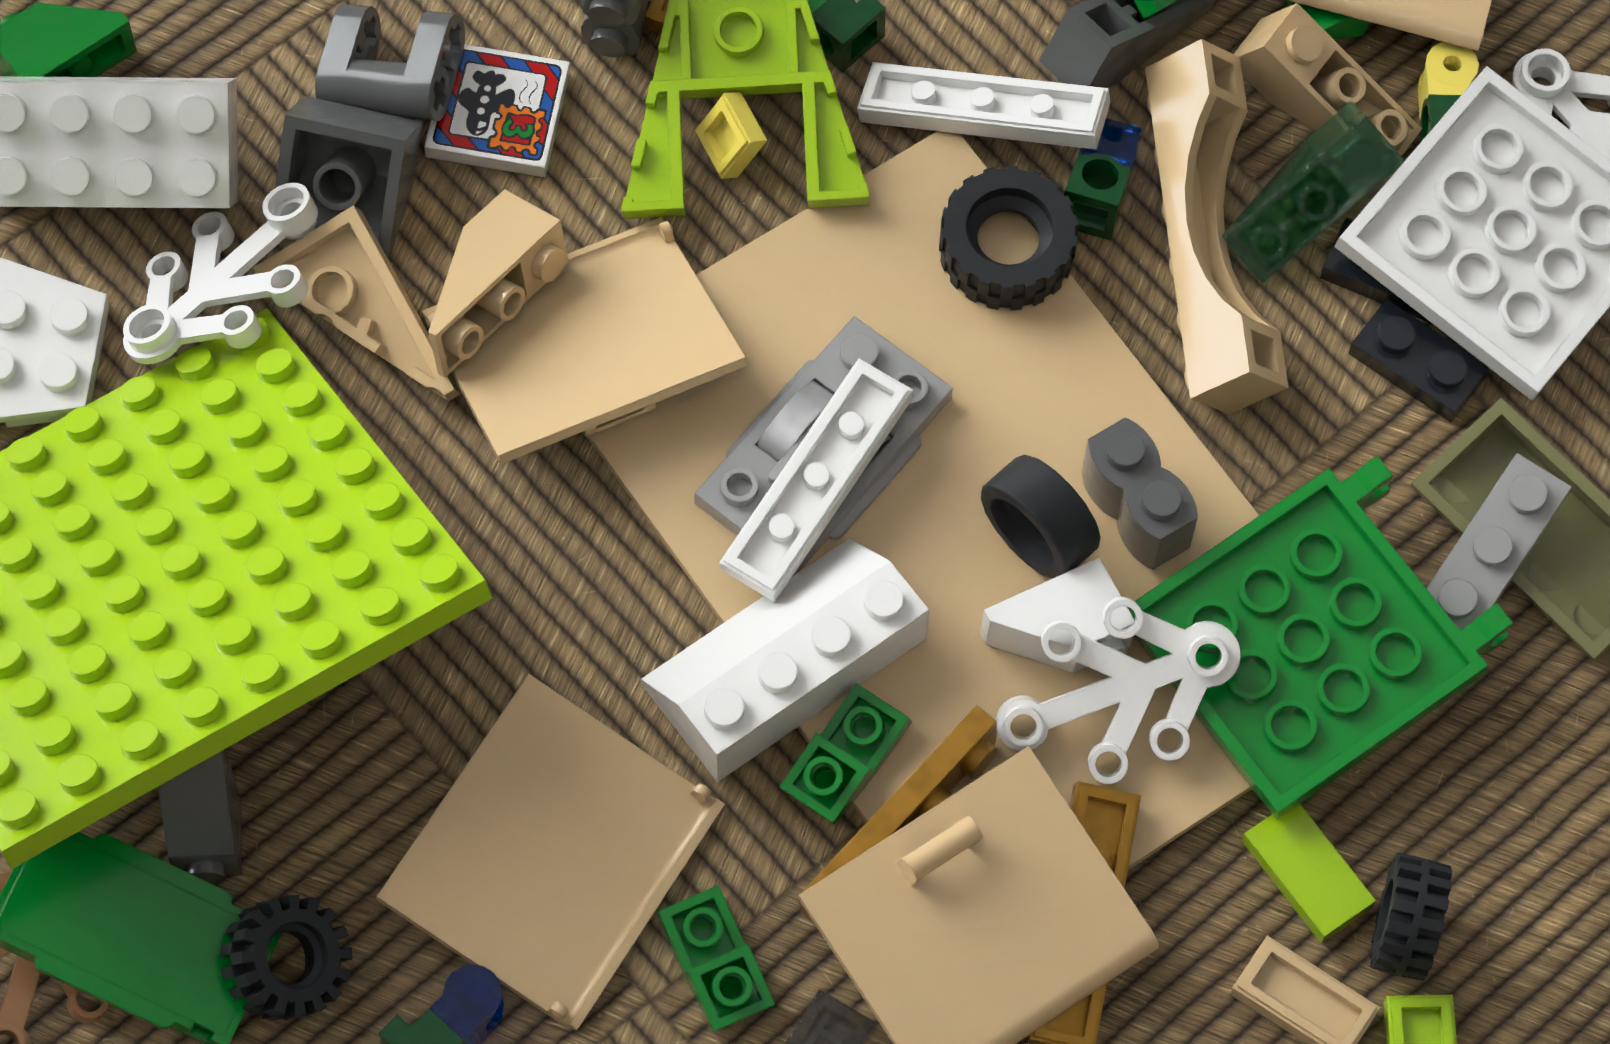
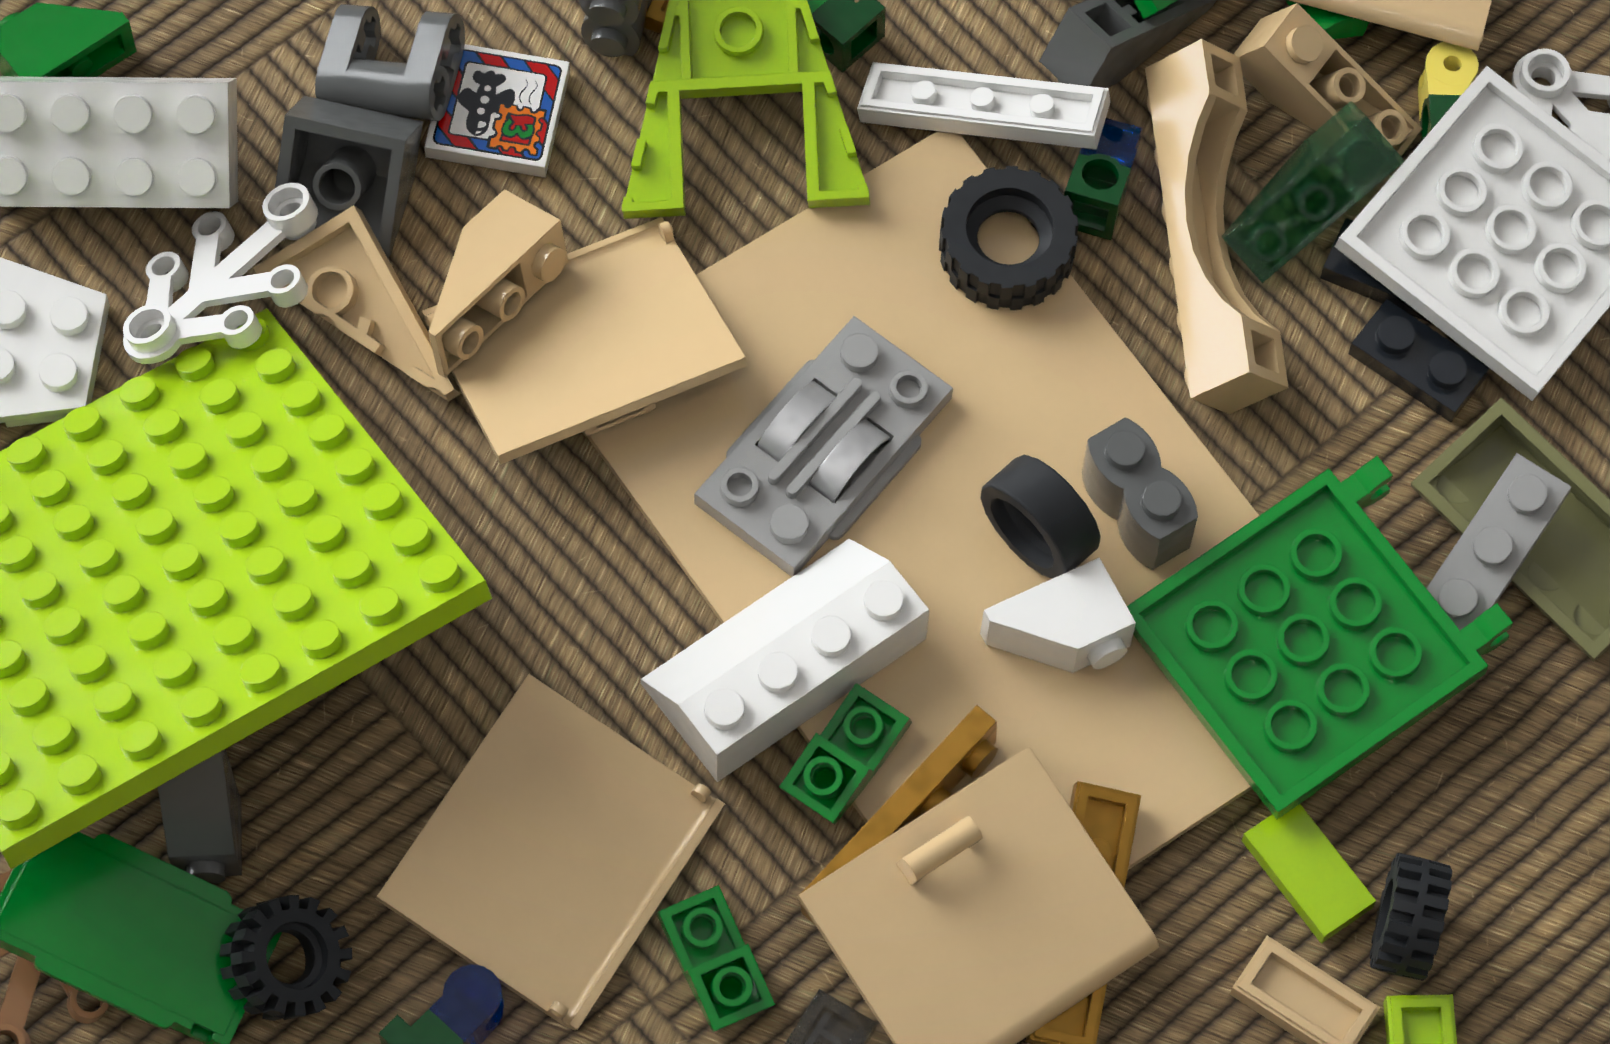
(731, 135): light yellow tile -> none
(816, 480): white tile -> none
(1129, 683): white plant -> none

